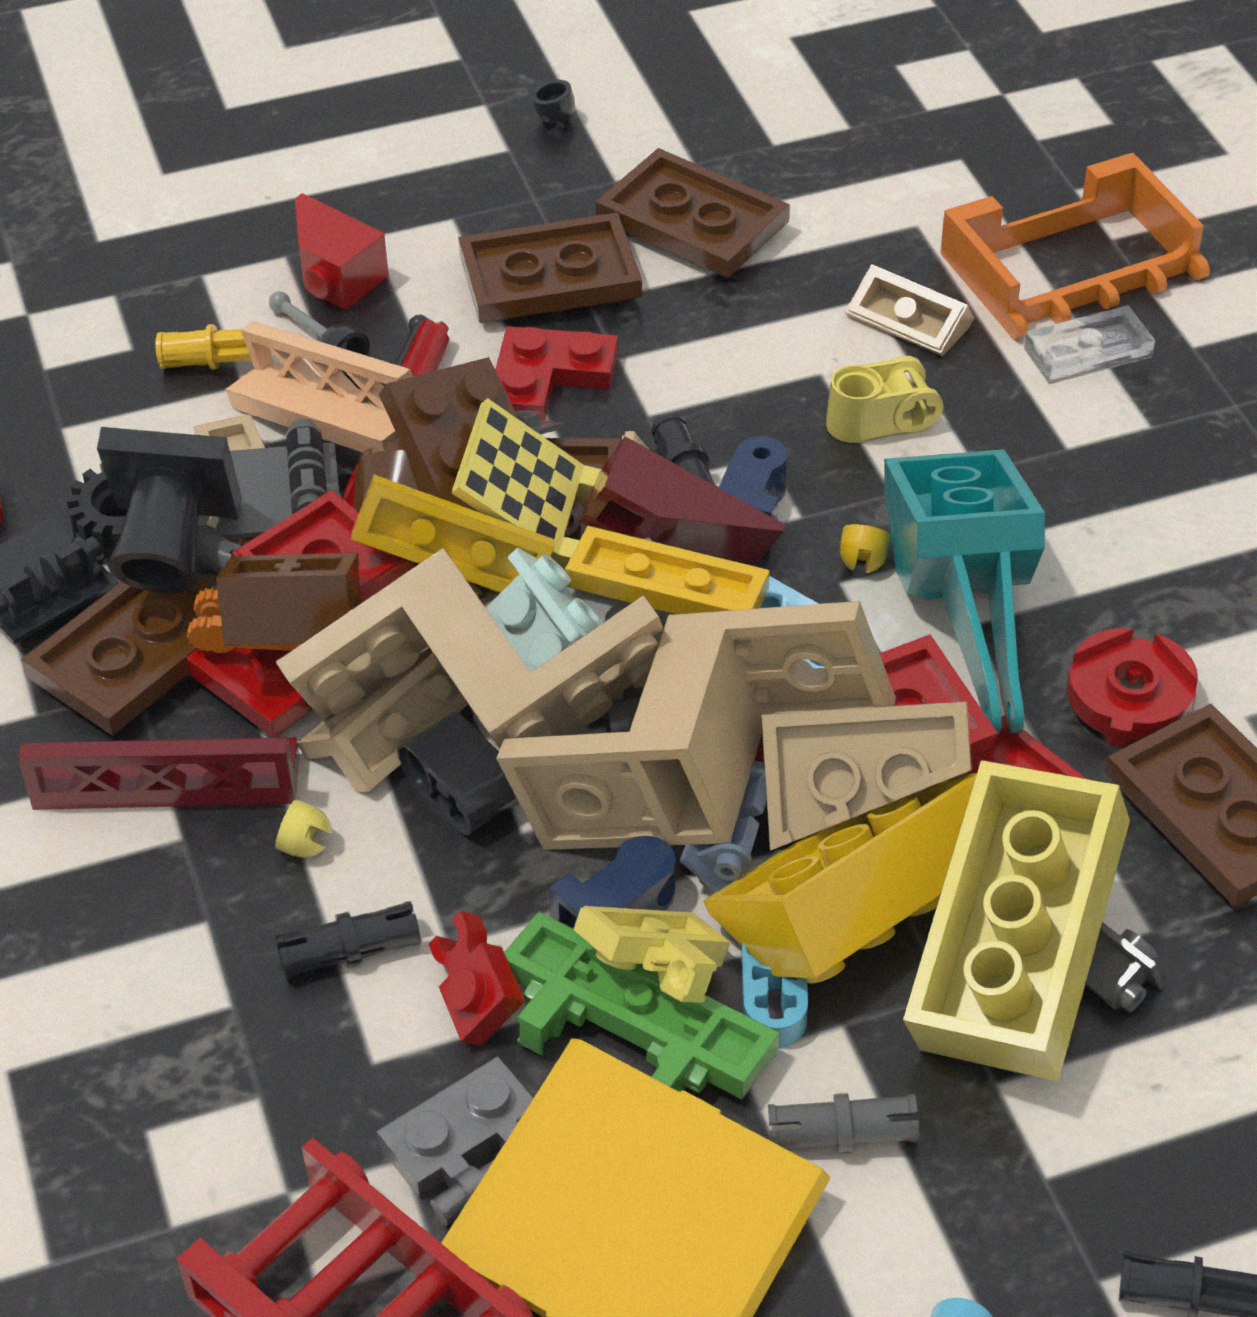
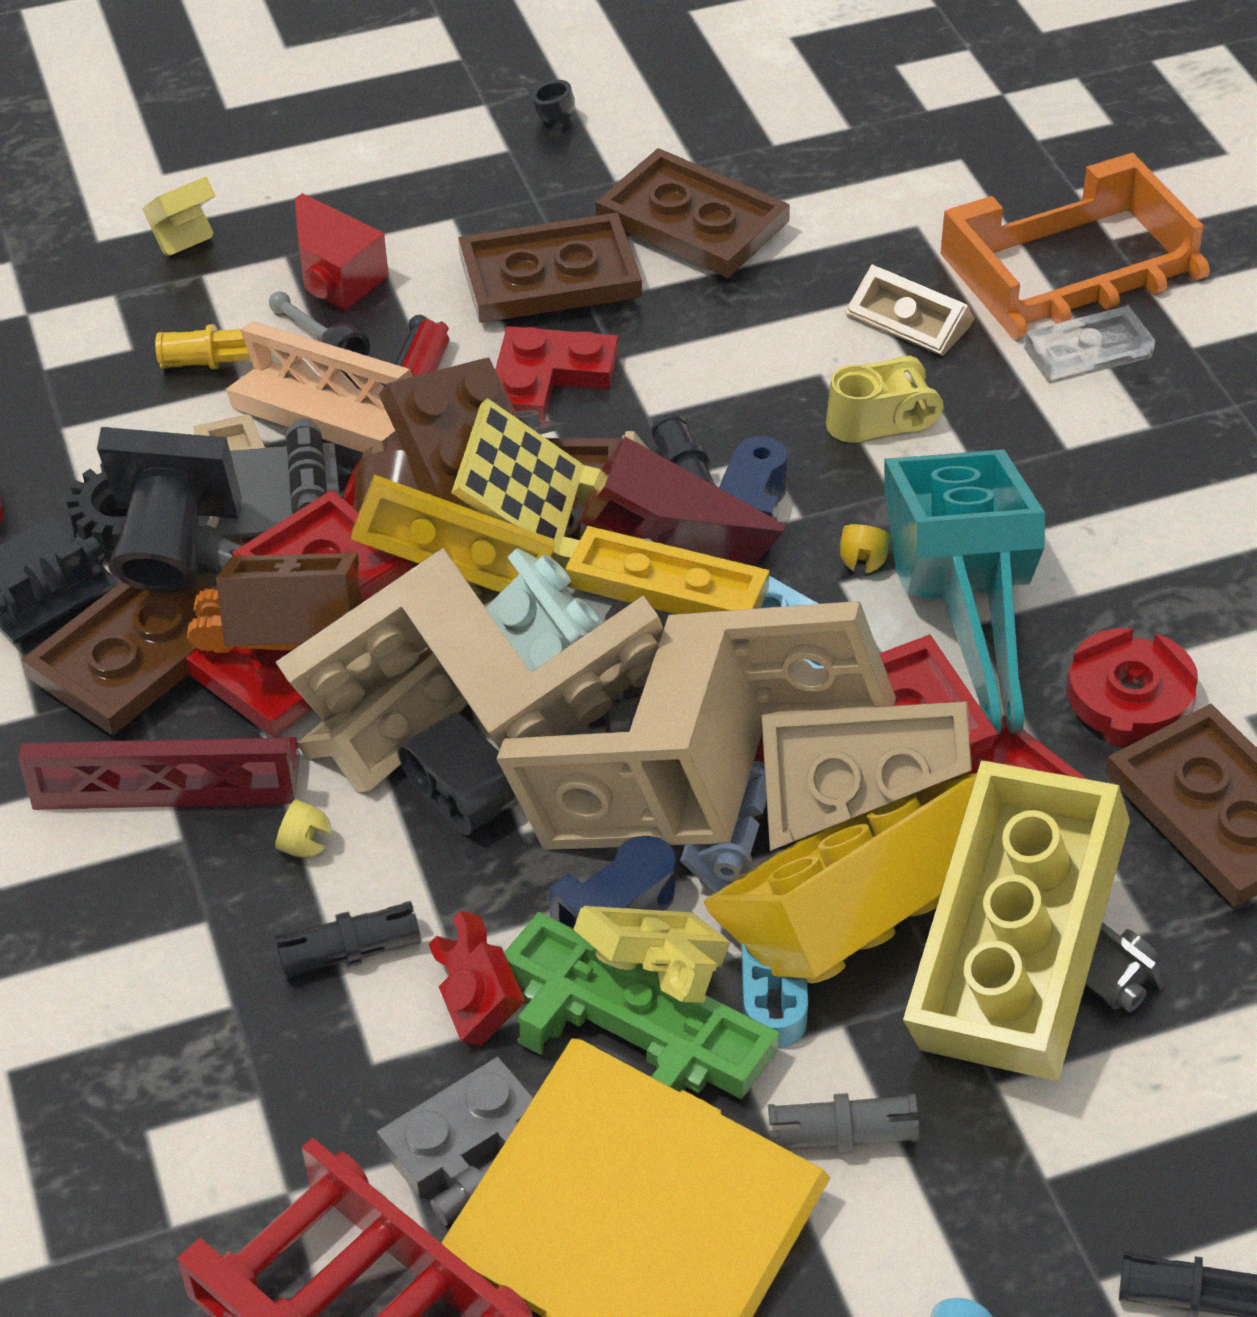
(179, 218): none -> light yellow bracket

